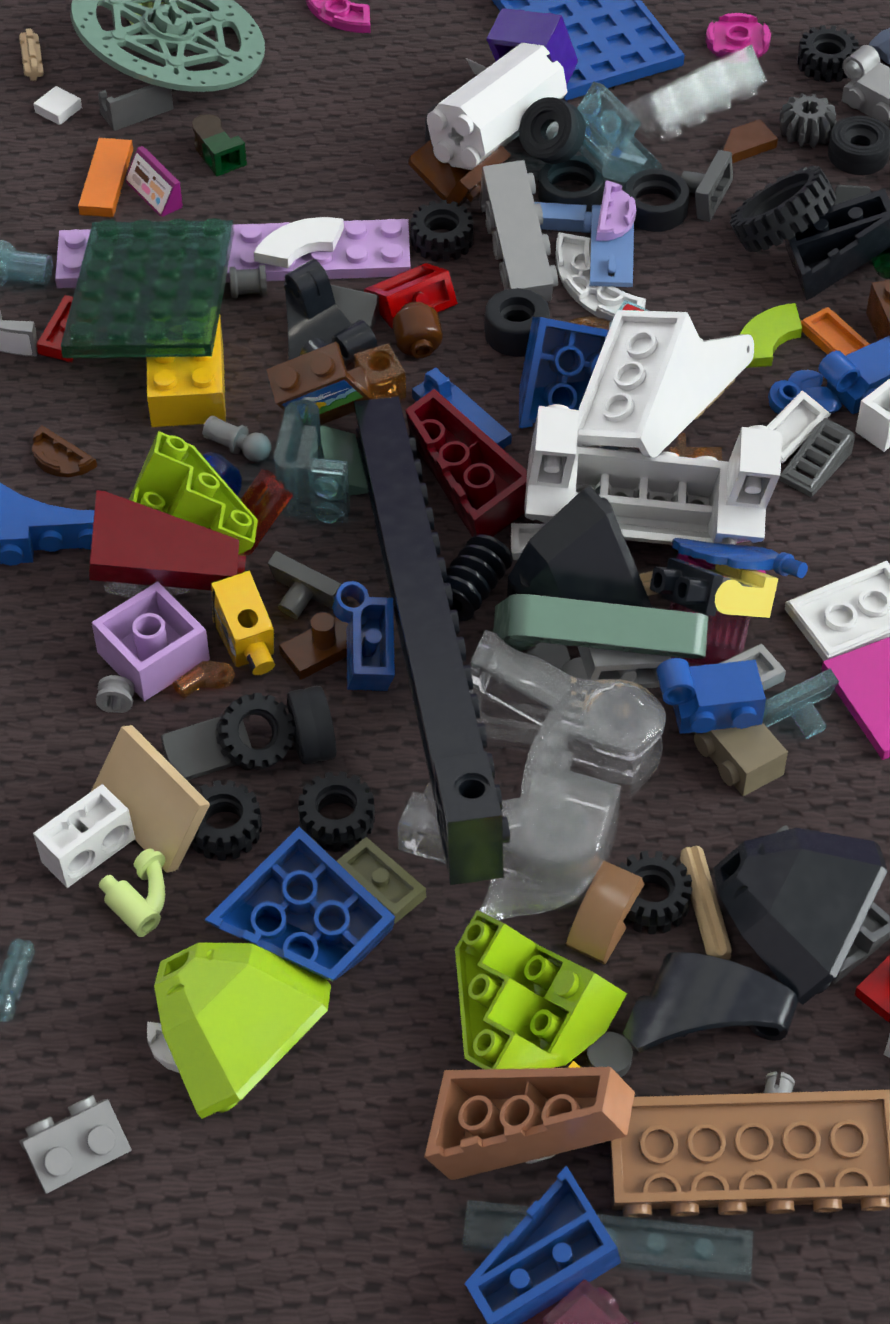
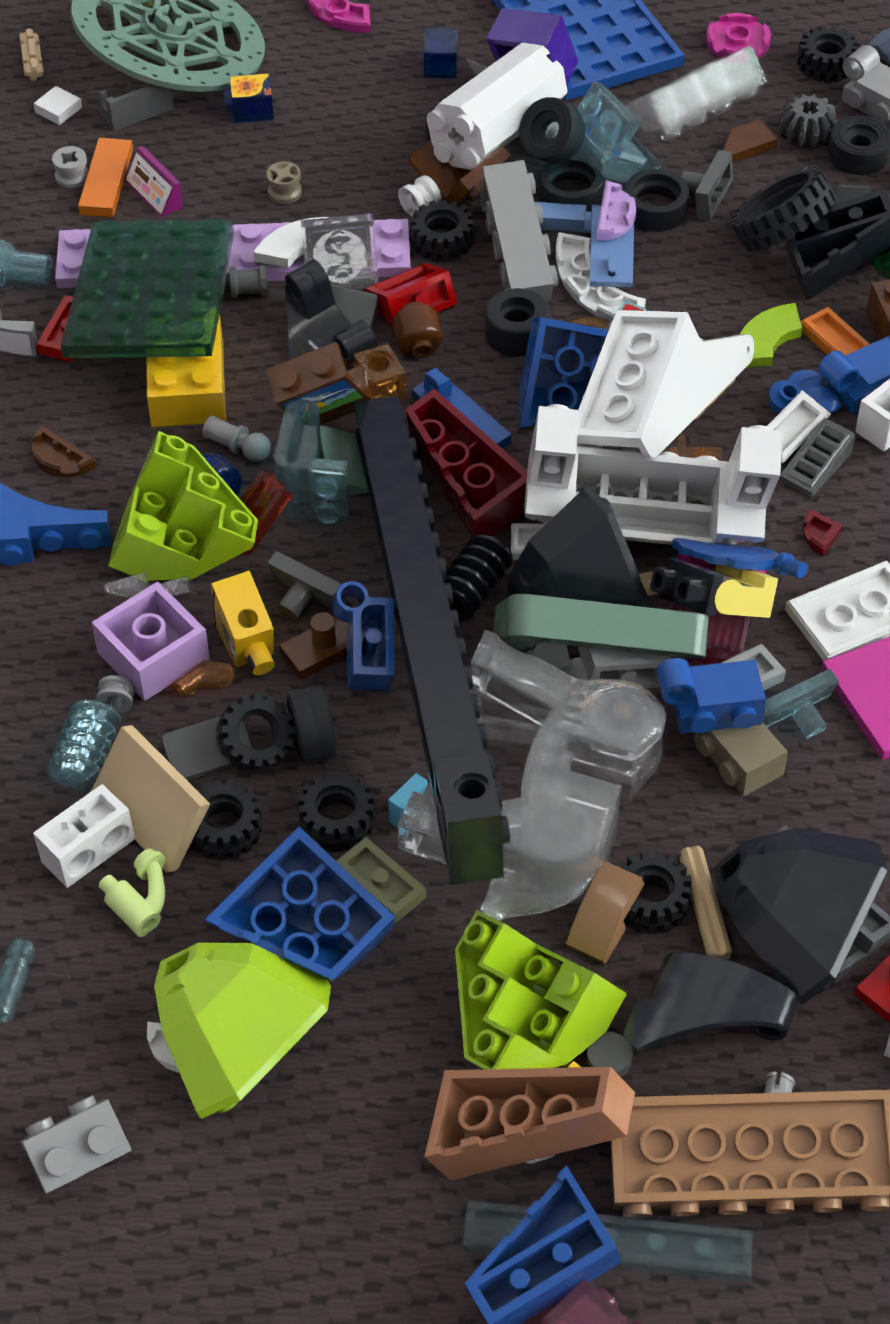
(70, 167): none -> light grey wheel
(83, 744): none -> clear light blue piece
(151, 546): dark red slope -> none
(216, 147): dark green leg -> none
(250, 98): none -> clear blue brick
(284, 182): none -> dark tan wheel
(343, 249): none -> clear slope
(399, 800): none -> medium azure tile
(420, 193): none -> white wheel
(440, 52): none -> clear blue brick
(820, 531): none -> dark red tile

